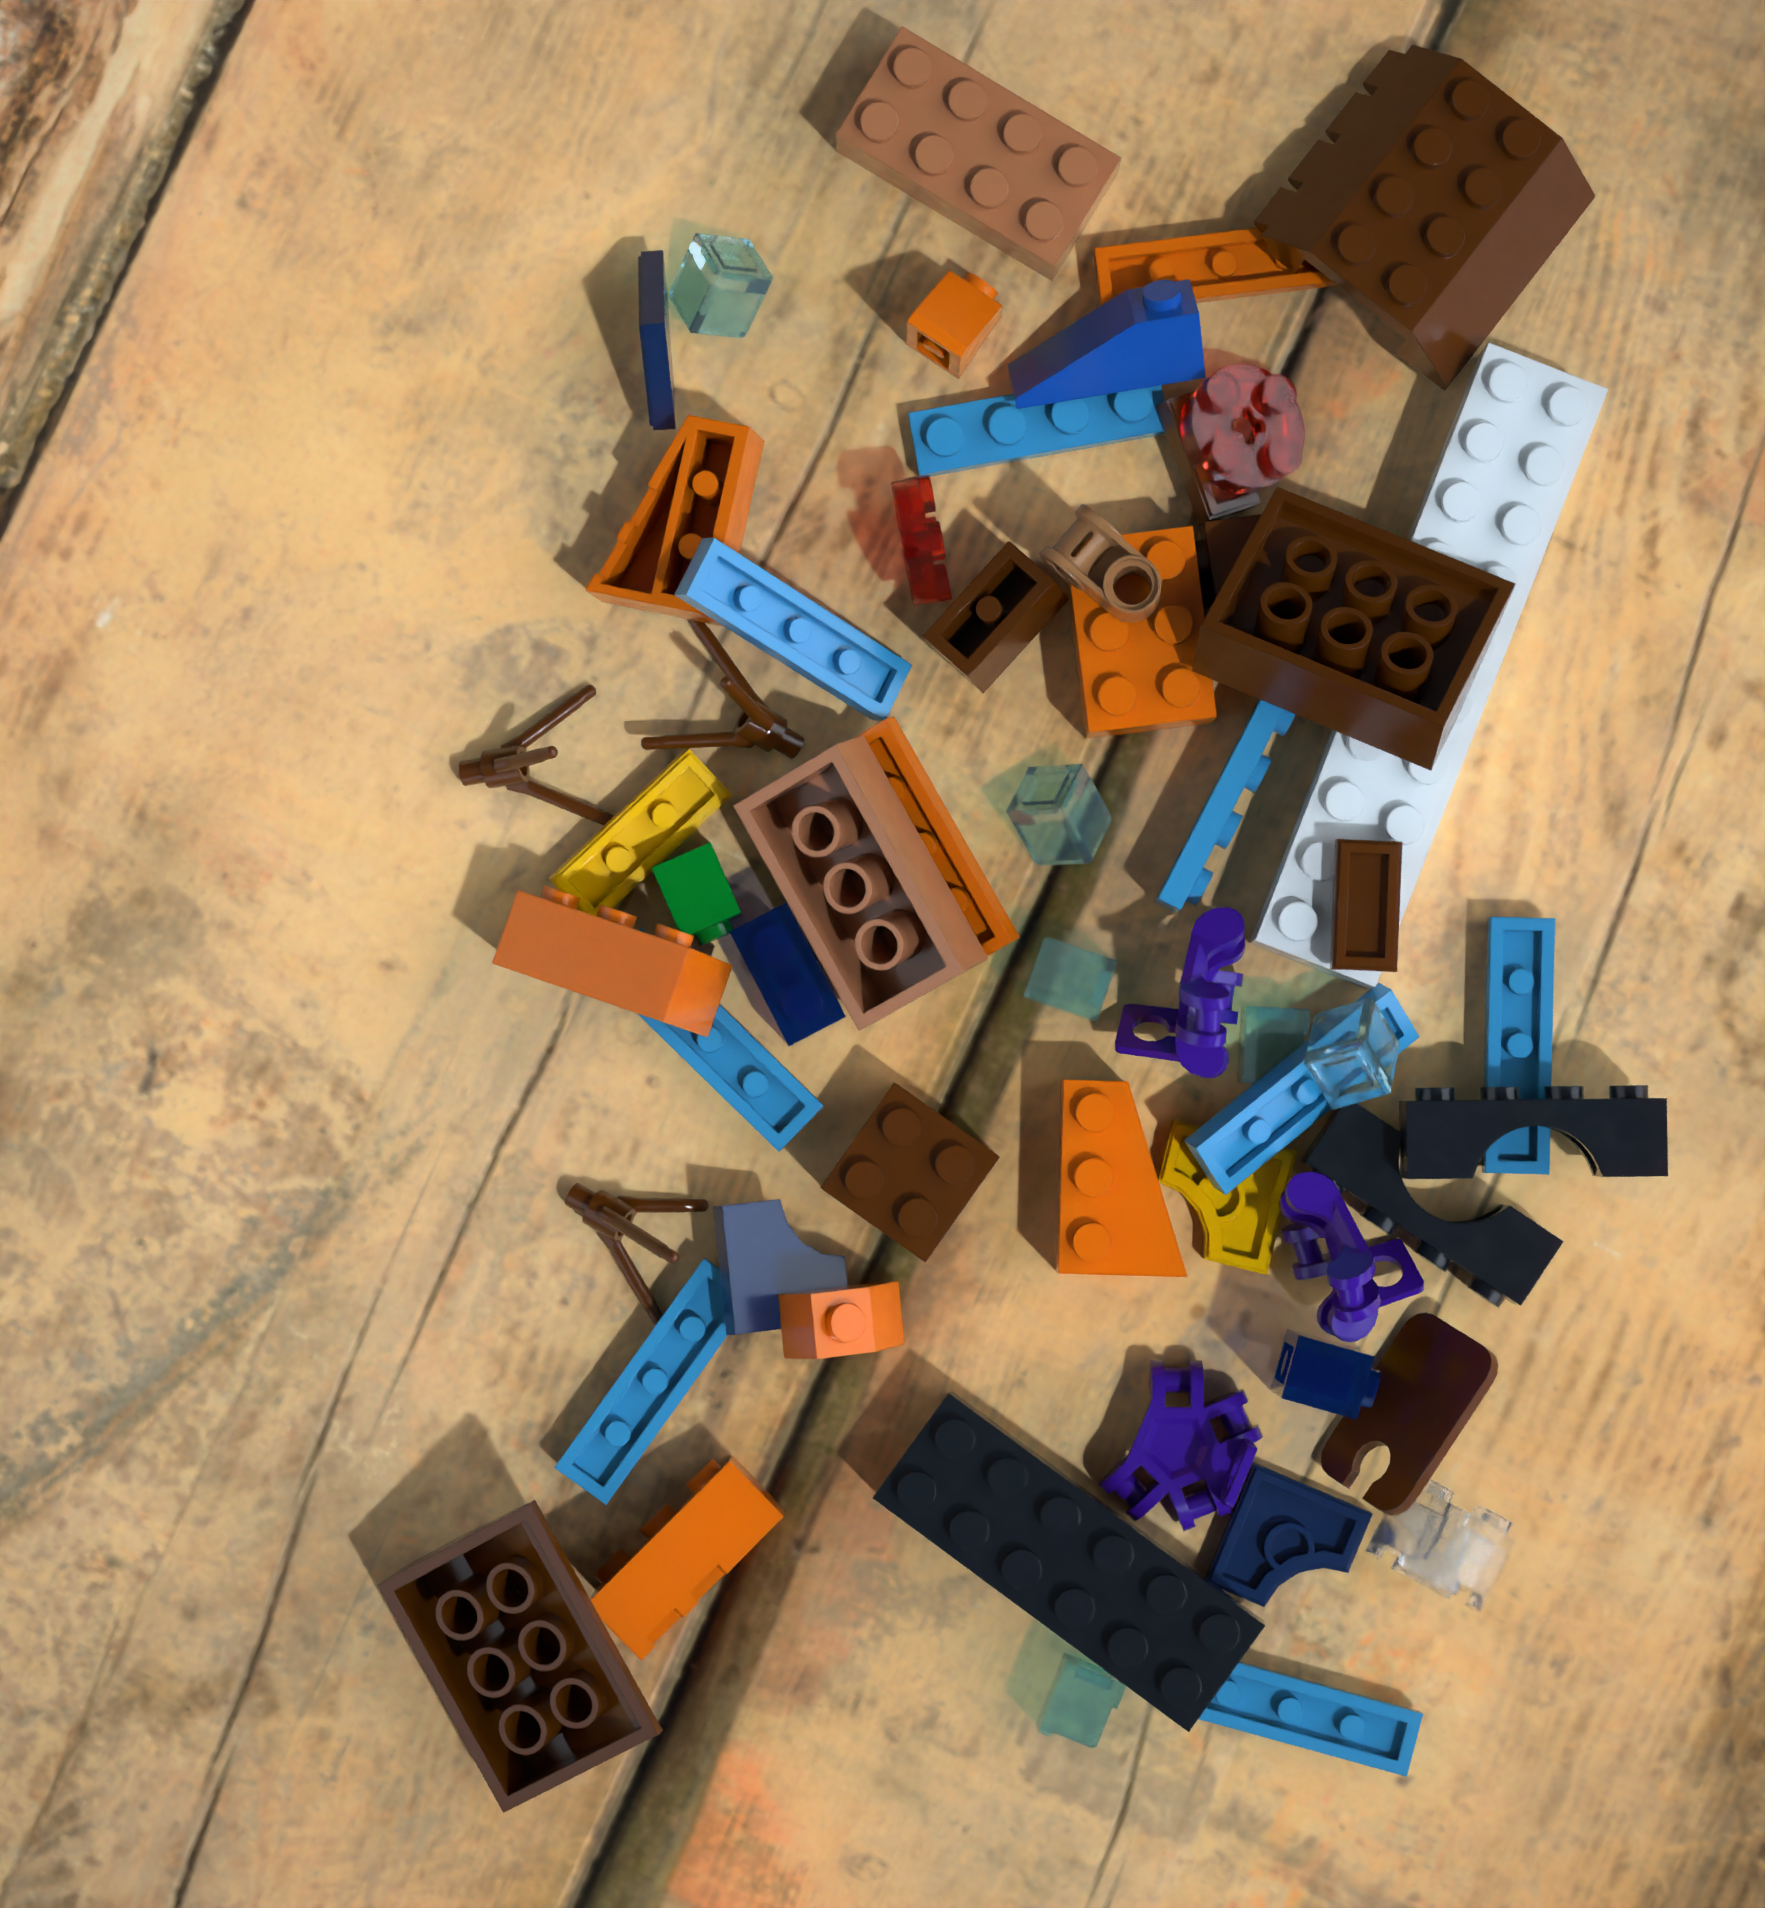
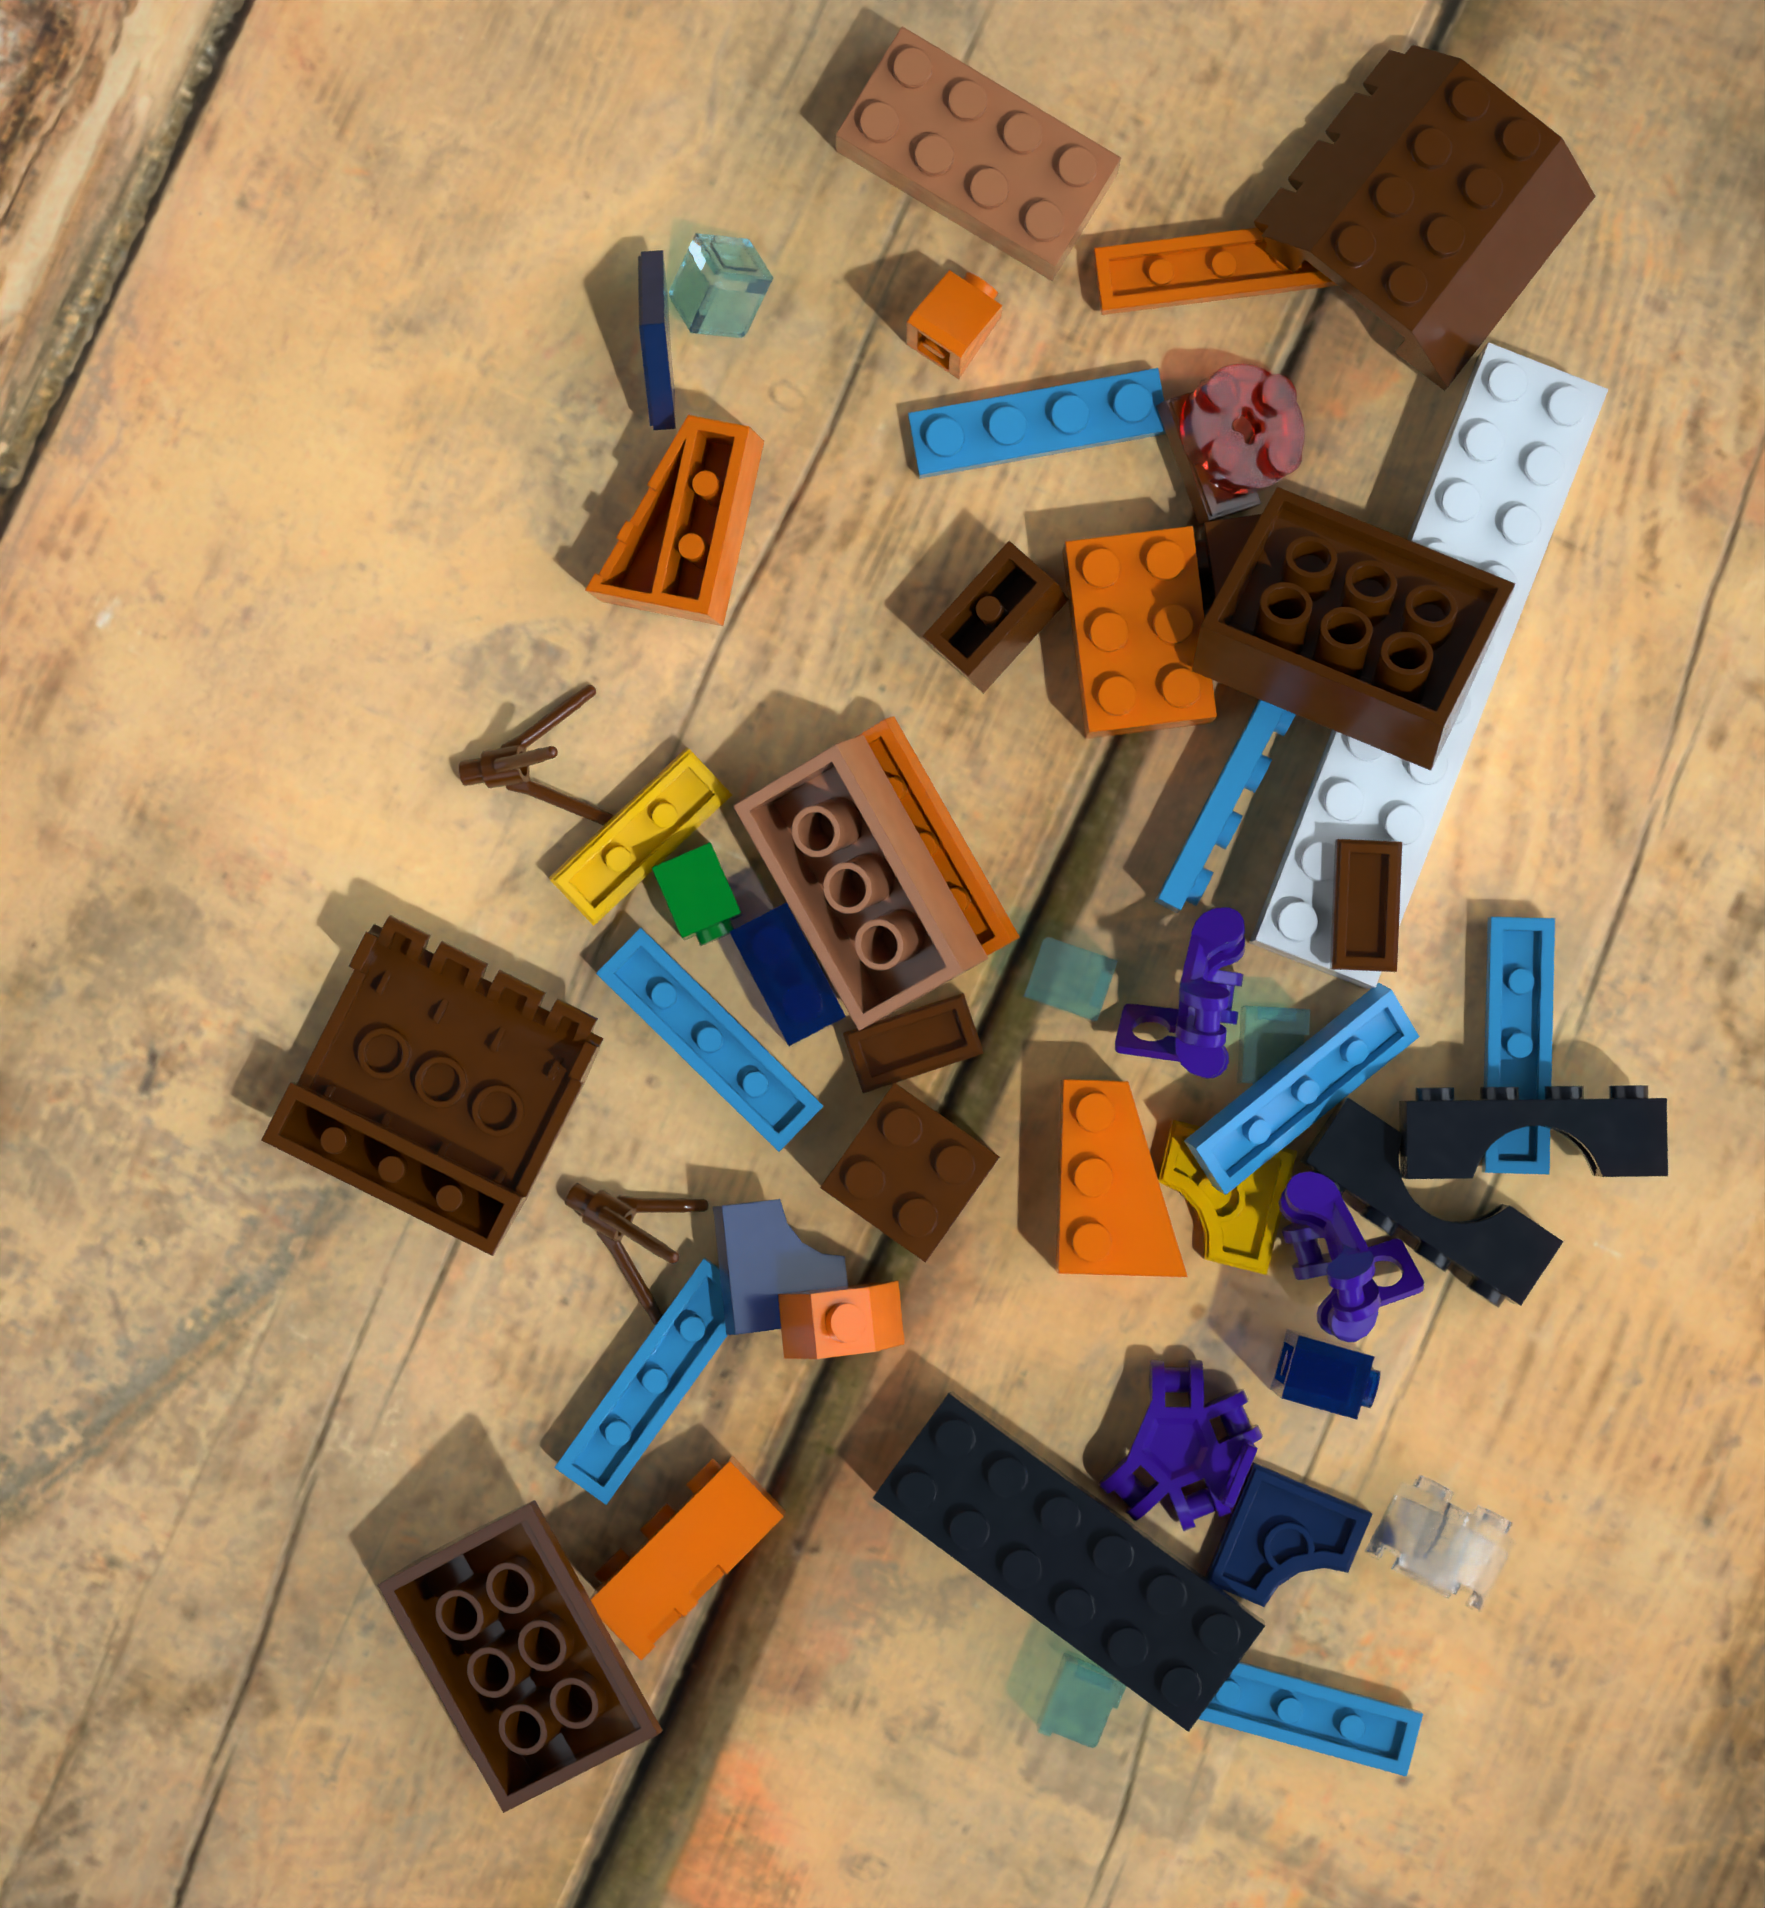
(437, 1085): none -> reddish brown slope
(612, 960): orange wedge -> none
(756, 723): reddish brown plant -> none
(793, 629): dark azure plate -> none
(913, 1043): none -> reddish brown tile
(921, 540): clear red plate -> none
(1059, 814): clear light blue panel -> none
(1102, 564): medium nougat piece -> none
(1124, 345): blue slope -> none
(1352, 1053): clear light blue panel -> none
(1422, 1403): reddish brown piece -> none

